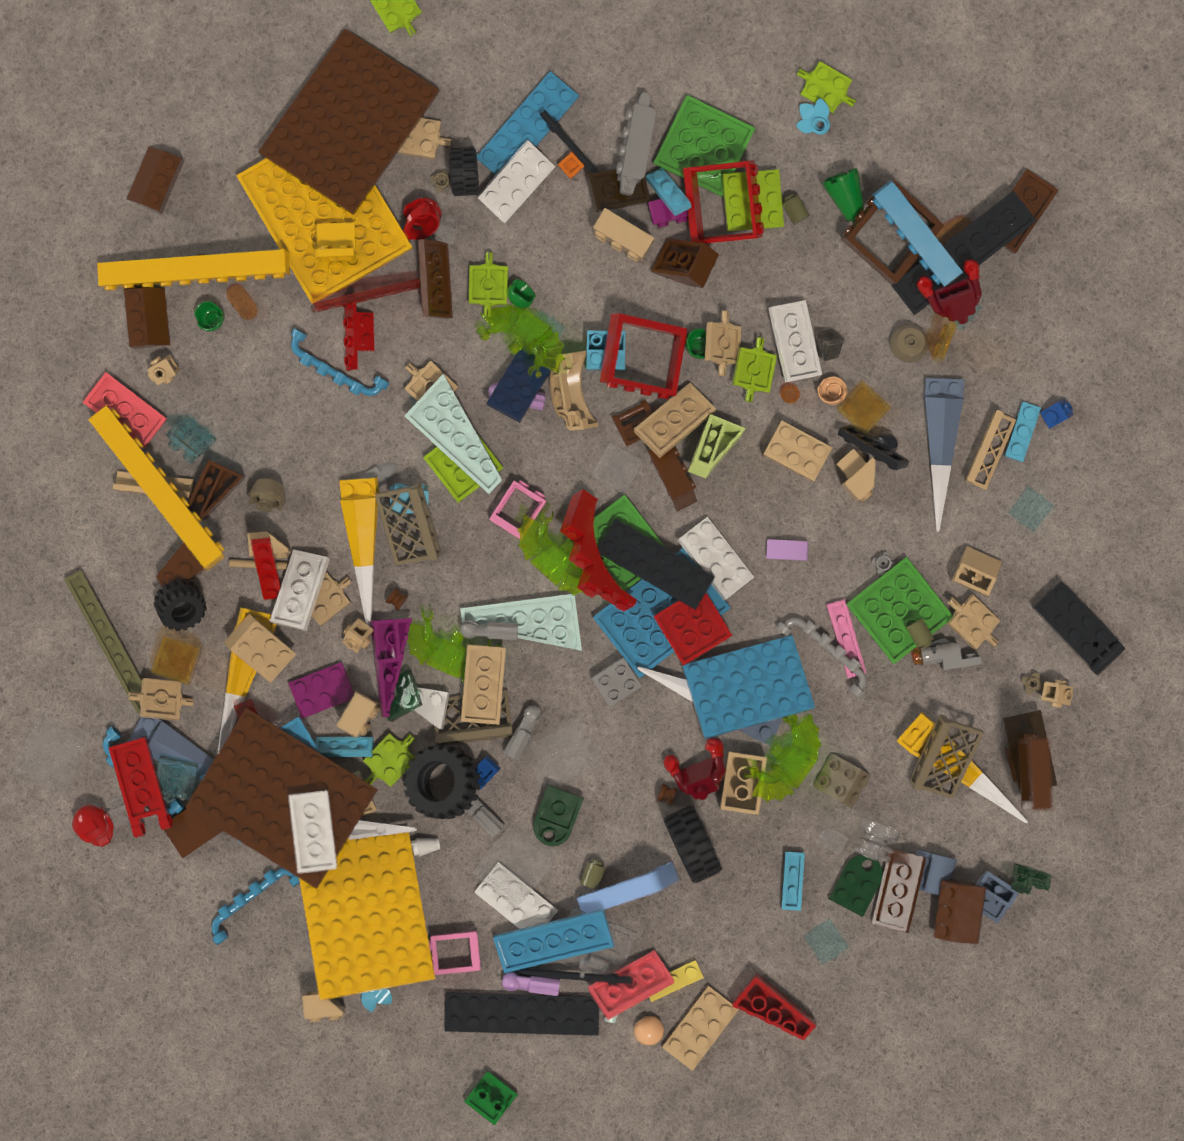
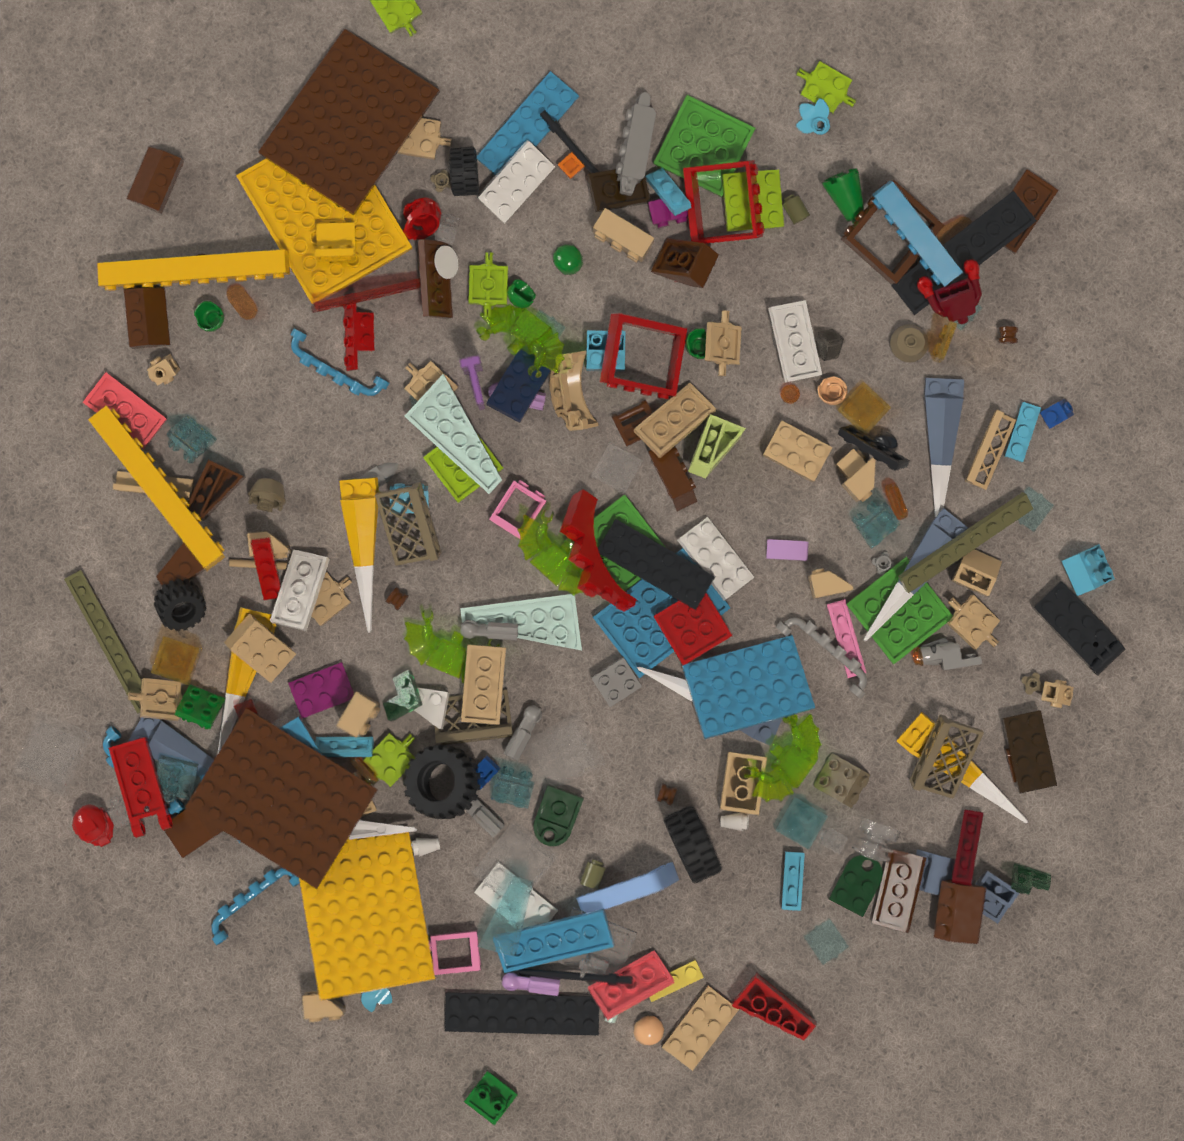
(199, 707): none -> green plate
(313, 831): white plate -> none
(357, 636): tan brick -> none
(364, 770): none -> clear orange tile
(388, 645): magenta wedge -> none
(446, 262): none -> white sticker
(472, 366): none -> medium lavender fence
(507, 923): none -> clear light blue wing
(512, 789): none -> clear light blue plate
(568, 259): none -> green hair
(701, 777): dark red torso -> none
(735, 821): none -> white cone
(754, 370): lime plate -> none
(801, 823): none -> clear light blue plate
(827, 583): none -> tan slope
(877, 524): none -> clear light blue plate
(896, 501): none -> clear orange tile
(920, 633): olive brick -> none
(941, 531): none -> sand blue plate
(965, 542): none -> olive plate
(967, 847): none -> dark red plate
(1008, 335): none -> reddish brown wheel
(1035, 772): reddish brown window -> none
(1088, 570): none -> medium azure slope

